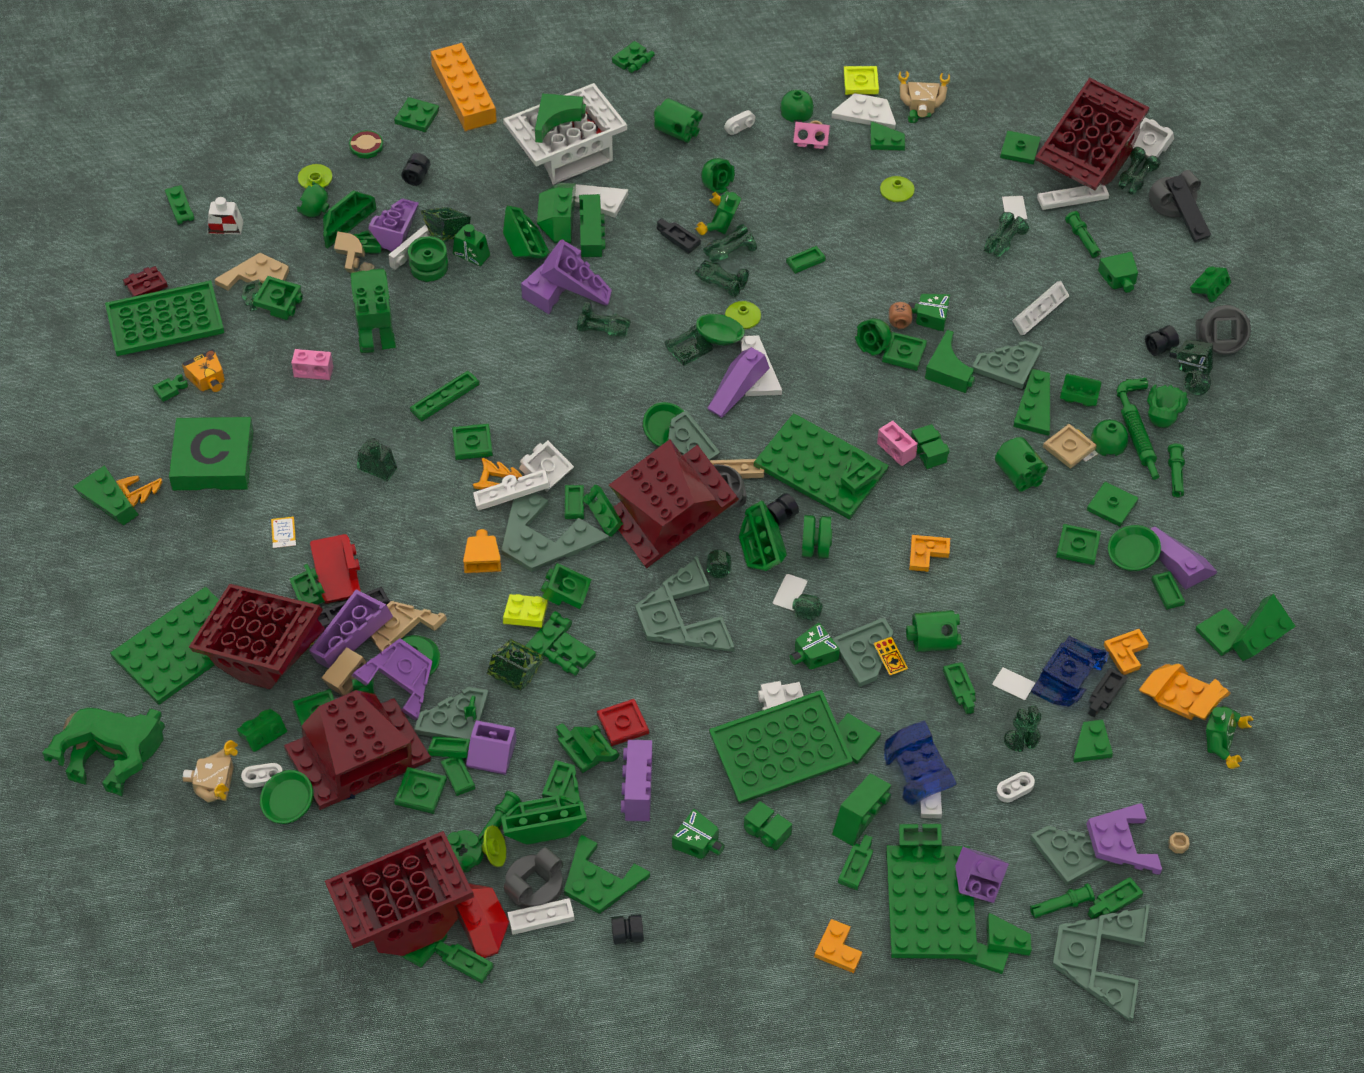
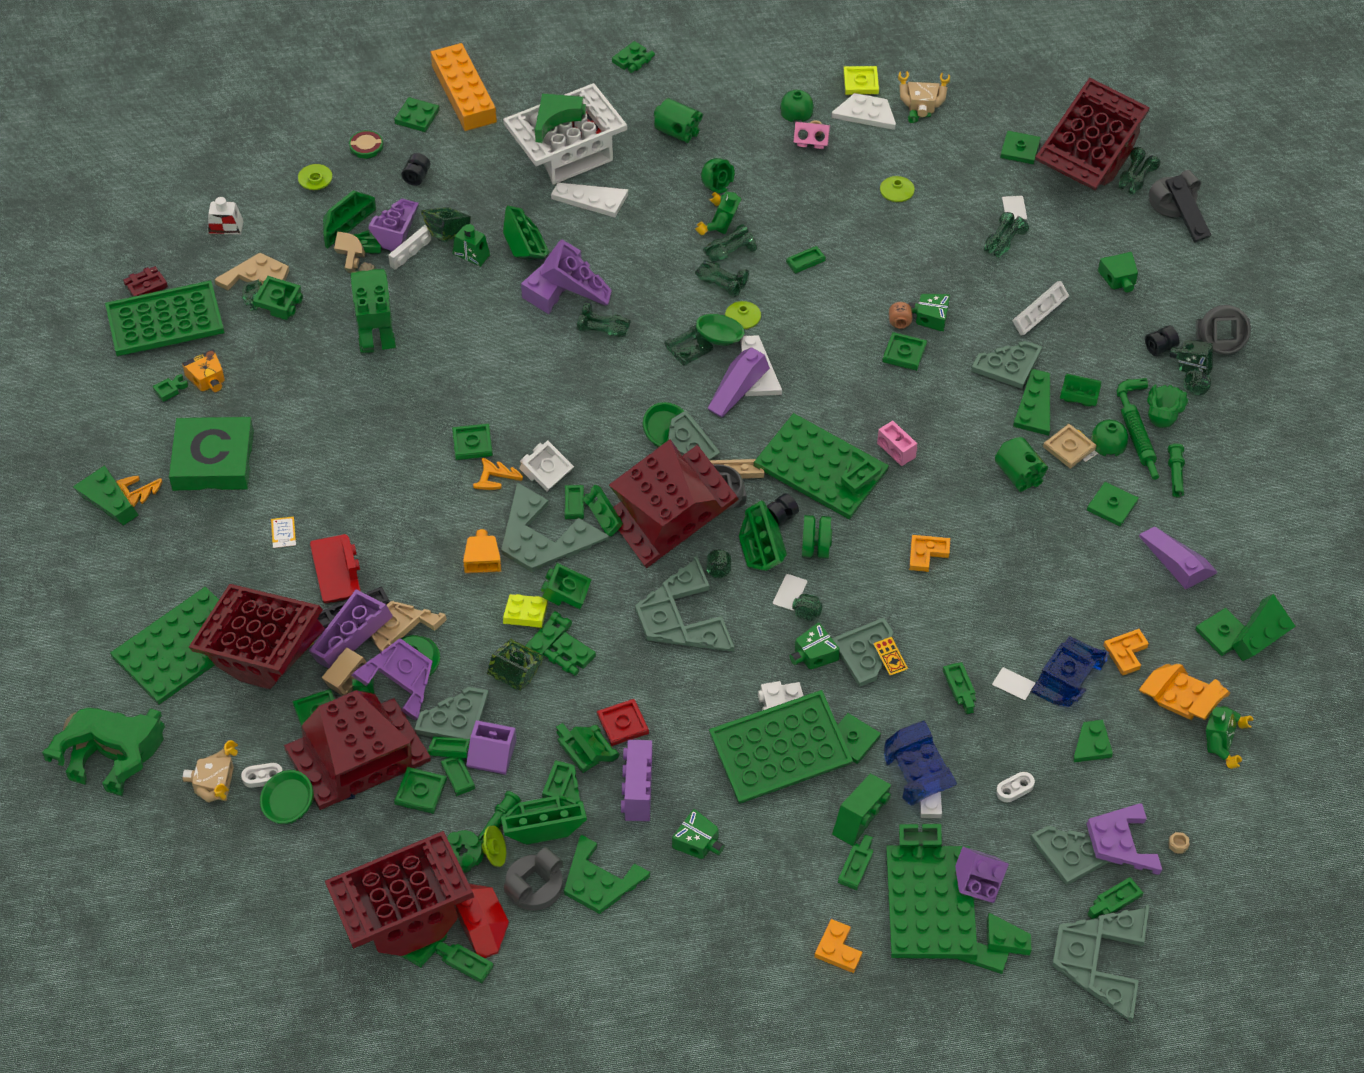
(179, 204): green plate -> none
(262, 729): green bracket -> none
(306, 586): green bracket -> none
(312, 364): bright pink brick -> none
(314, 201): green cylinder -> none
(376, 459): clear green torso -> none
(428, 258): green wheel -> none
(444, 396): green tile -> none
(471, 709): green hand -> none
(511, 489): white hinge -> none
(541, 916): white plate -> none
(557, 211): green wedge -> none
(590, 226): green wedge -> none
(627, 929): black wheel -> none
(678, 235): black hinge -> none
(739, 122): white plate -> none
(771, 831): green piece -> none
(873, 336): green cylinder -> none
(886, 138): green wing -> none
(927, 633): green cylinder -> none
(930, 444): green piece -> none
(947, 368): green arch -> none
(1025, 731): clear green piece -> none
(1071, 196): white plate -> none
(1071, 898): green pin -> none
(1078, 544): green plate -> none
(1080, 228): green pin -> none
(1106, 691): black hinge -> none
(1134, 548): green piece -> none
(1154, 137): white plate -> none
(1168, 590): green tile -> none
(1212, 282): green bracket -> none

